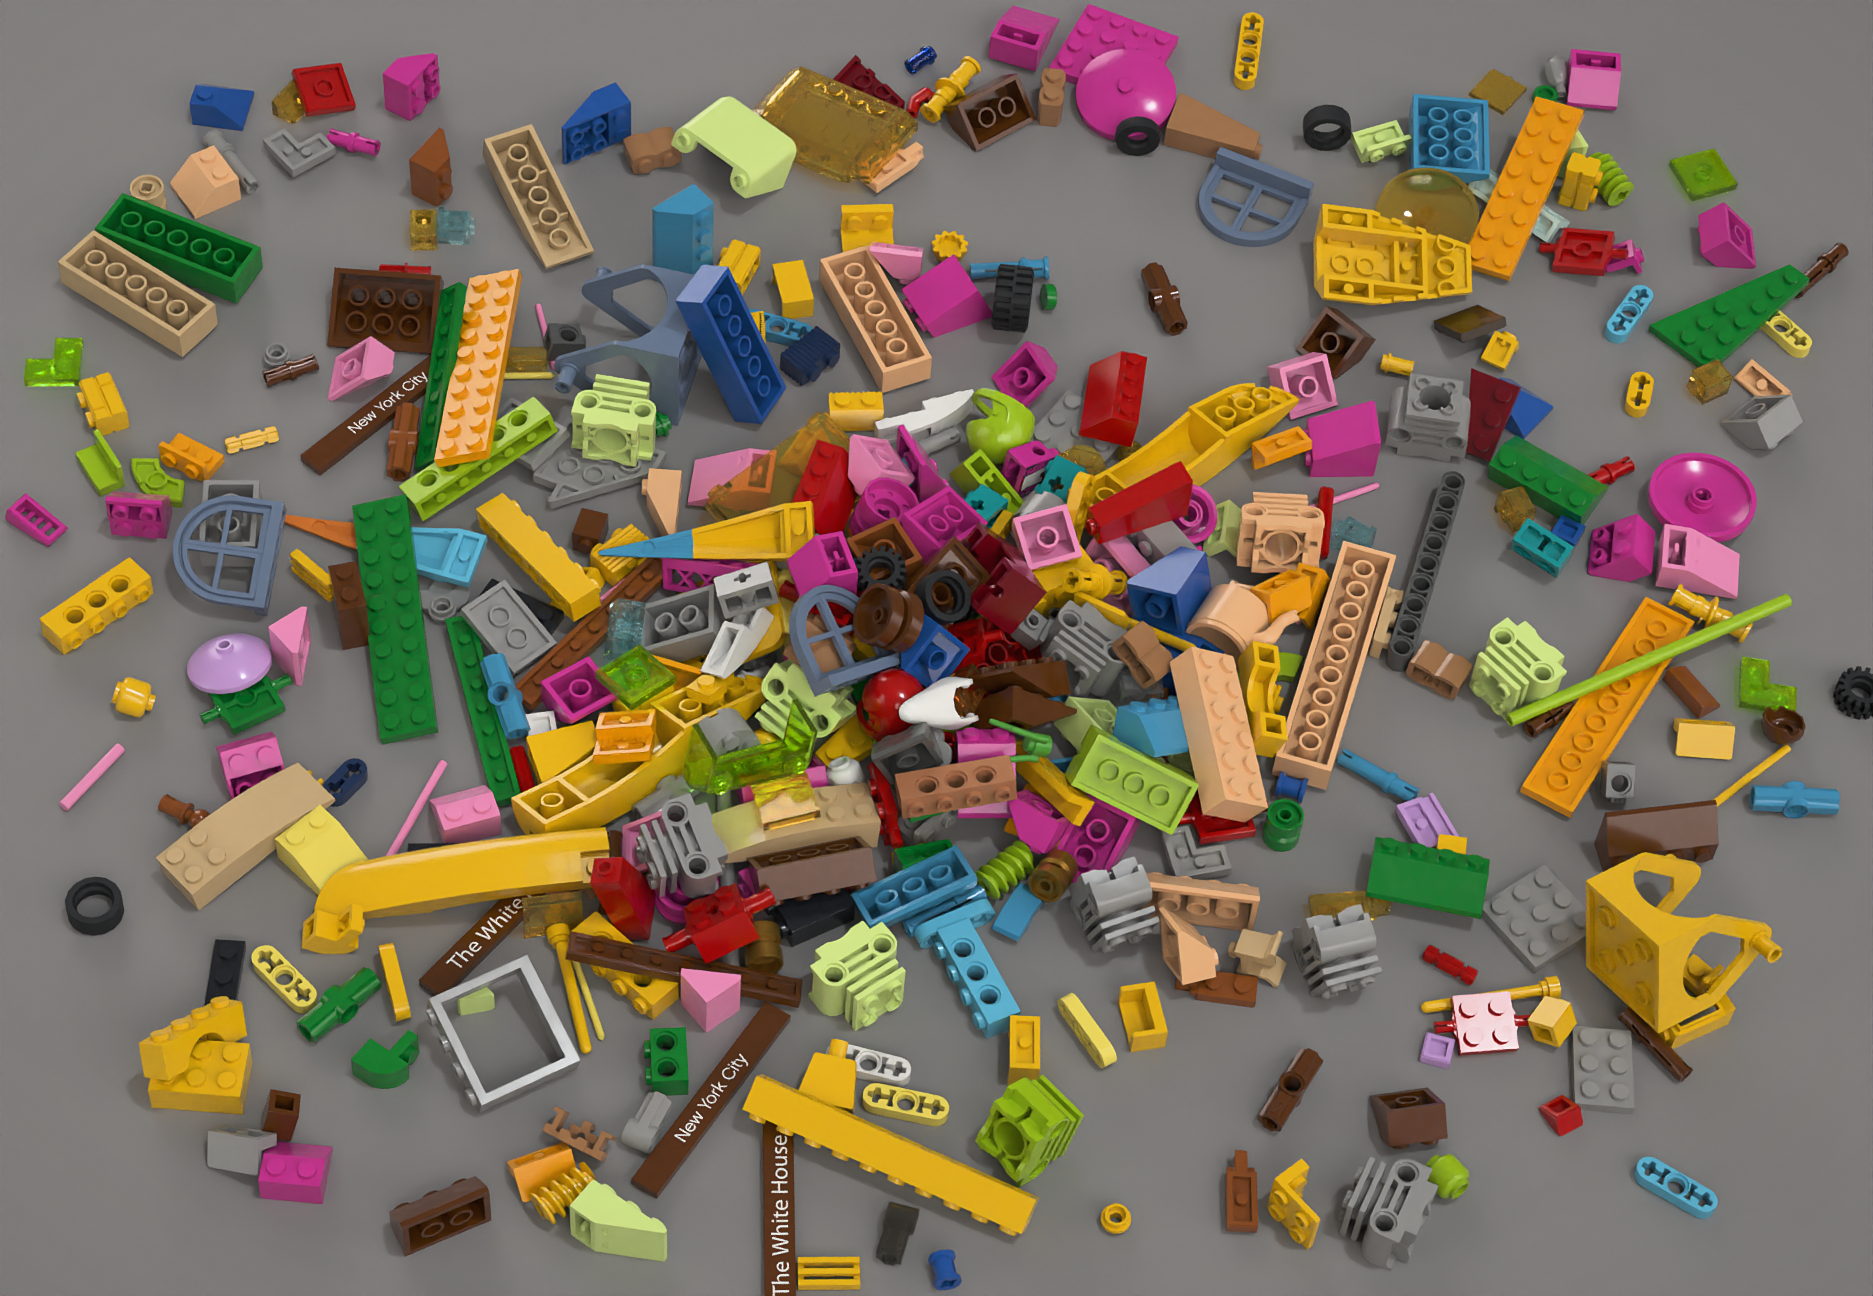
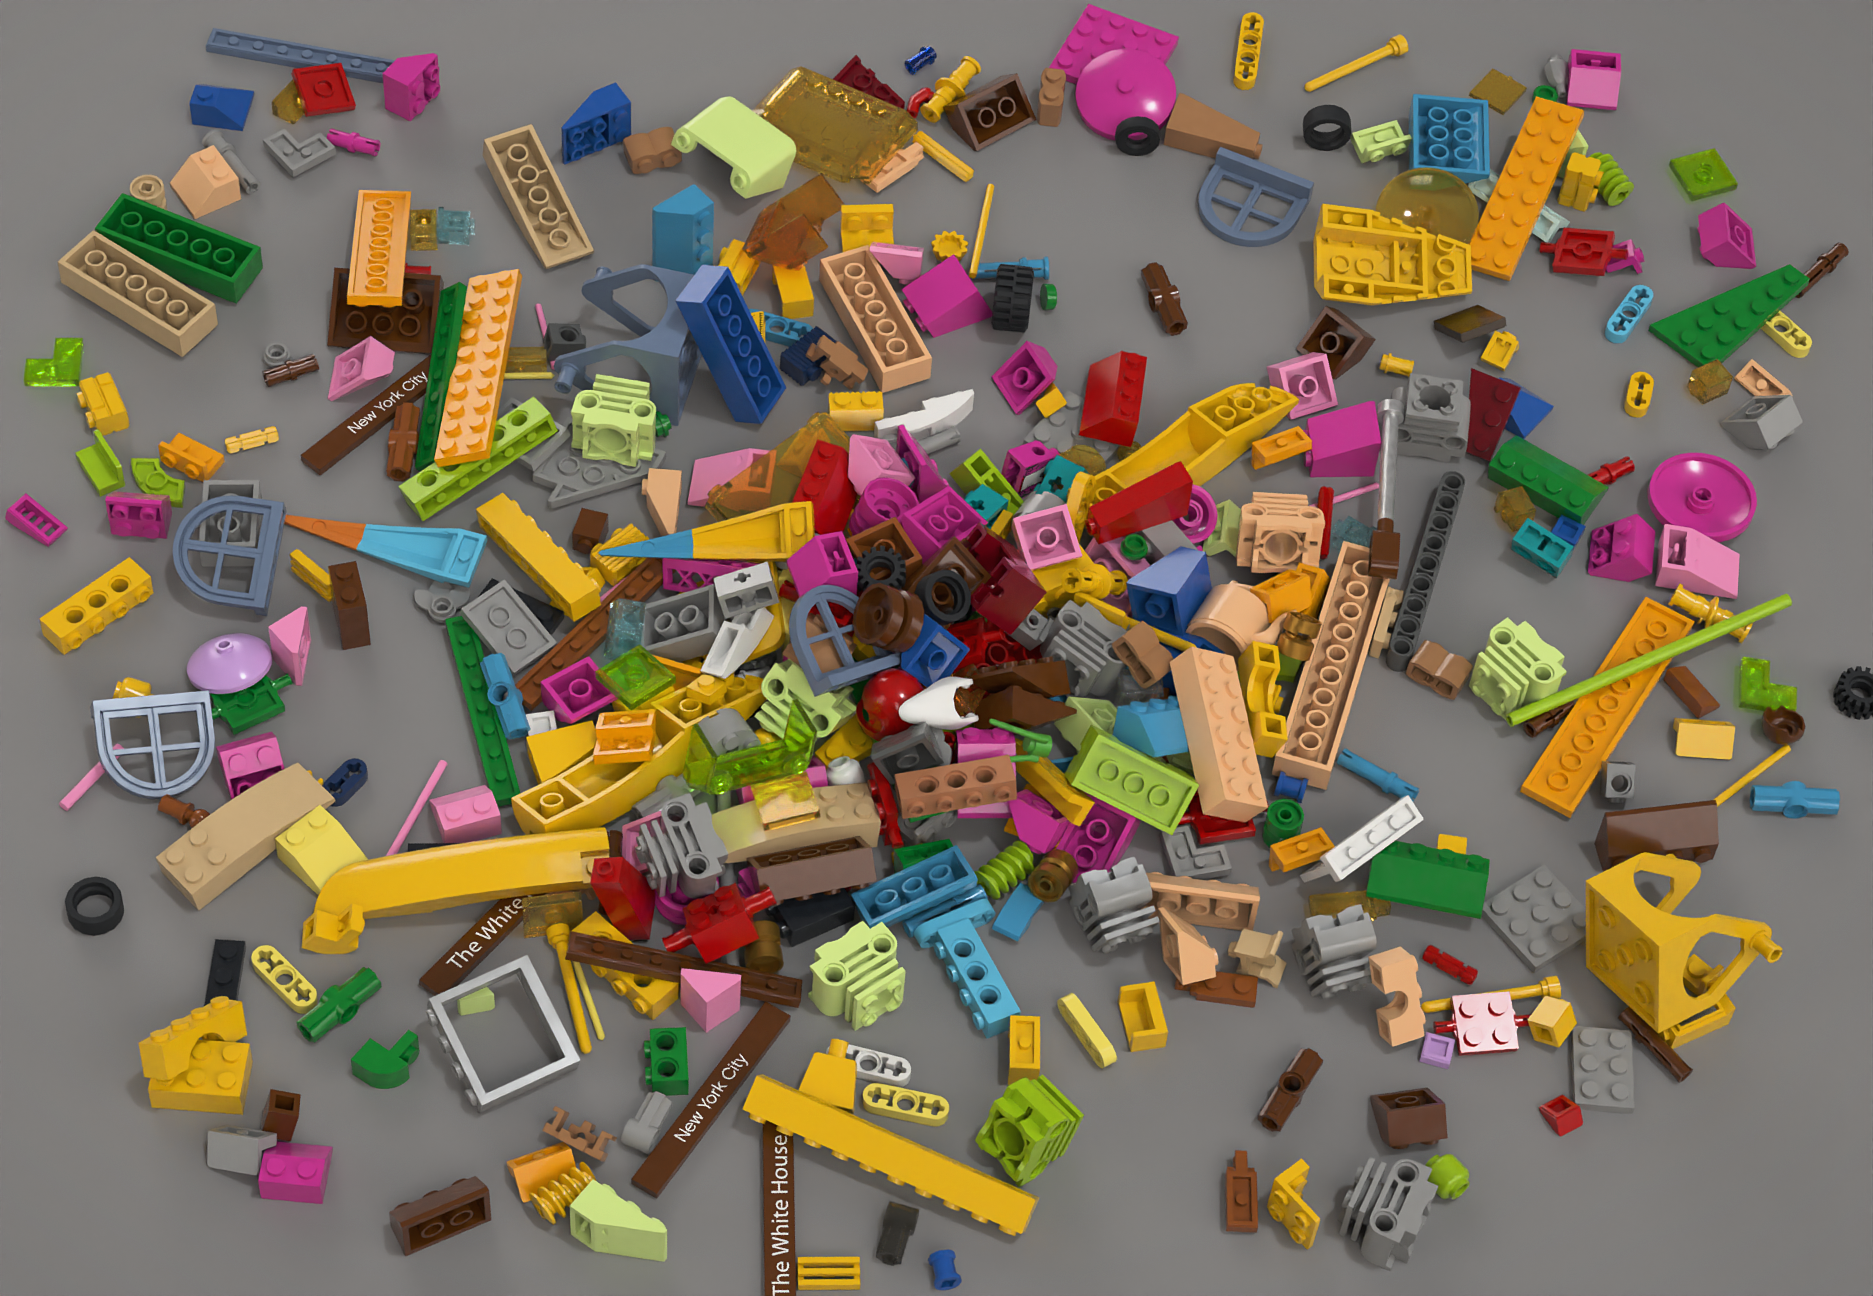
(151, 707): none -> window
(295, 54): none -> sand blue tile
(379, 248): none -> light orange plate
(394, 982): yellow beam -> none
(395, 619): green plate -> none
(432, 170): dark orange slope -> none
(522, 768): red axle -> none
(790, 227): none -> clear orange windscreen
(840, 359): none -> medium nougat piece
(943, 156): none -> yellow axle
(981, 231): none -> yellow axle
(1005, 428): lime piece -> none
(1022, 37): dark pink slope -> none
(1051, 401): none -> yellow slope
(1118, 1211): yellow plate -> none
(1134, 547): none -> green plate
(1295, 645): none -> pearl gold wheel
(1299, 850): none -> light orange panel
(1366, 841): none -> white fence
(1384, 542): none -> piece
(1396, 46): none -> yellow piece
(1403, 1017): none -> light nougat arch
(1424, 820): lavender plate -> none
(1671, 1175): medium azure beam -> none

